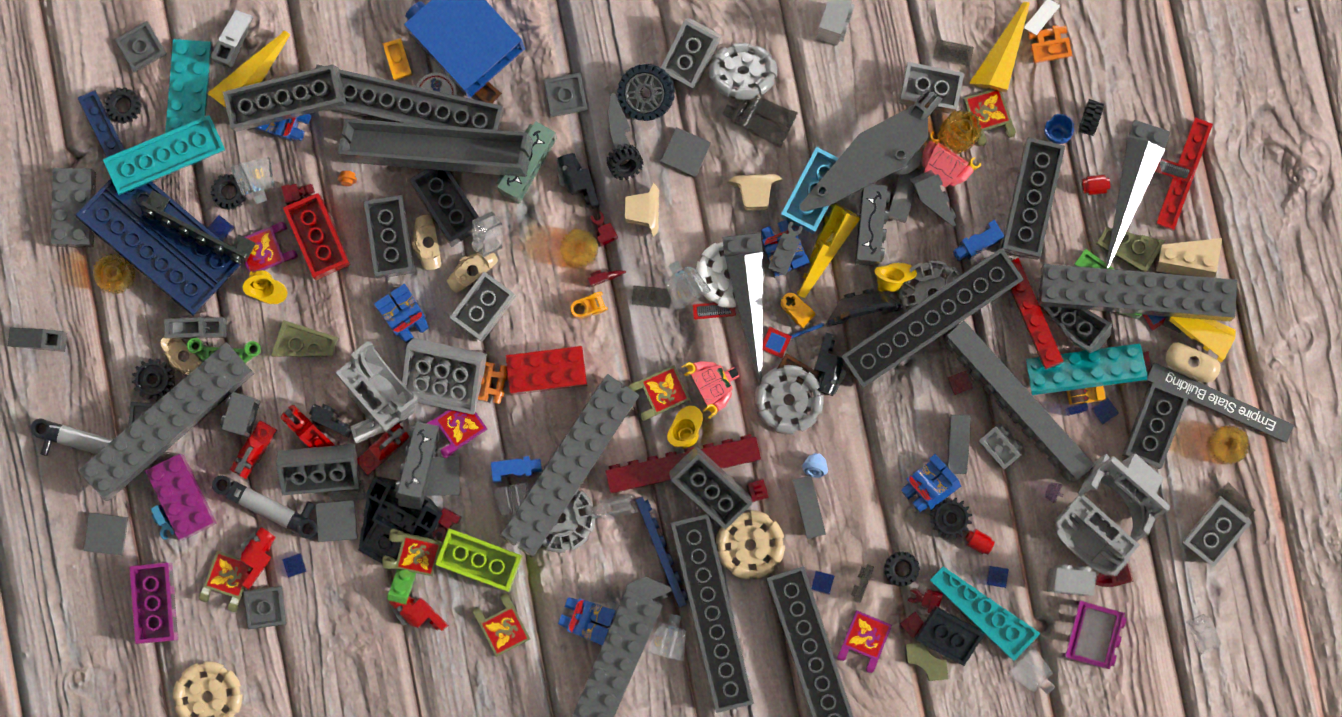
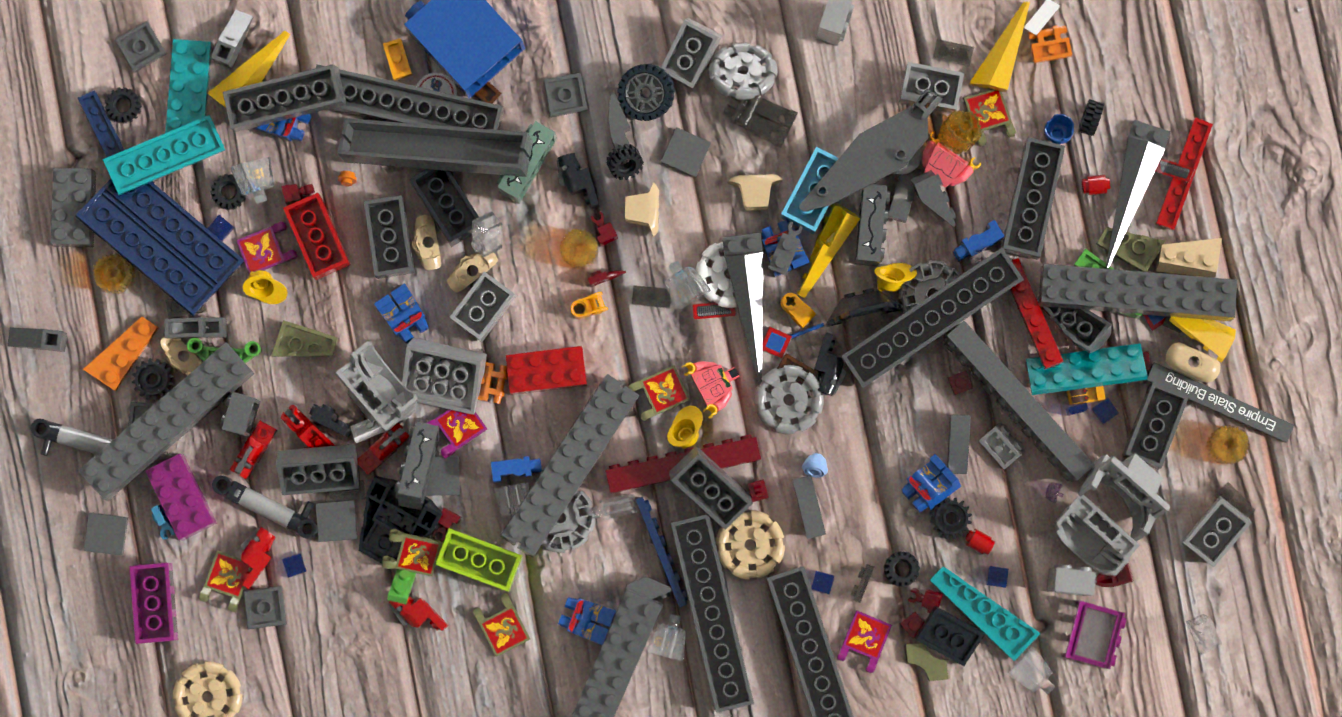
(120, 356): none -> orange wing
(155, 207): pearl dark grey bracket -> none

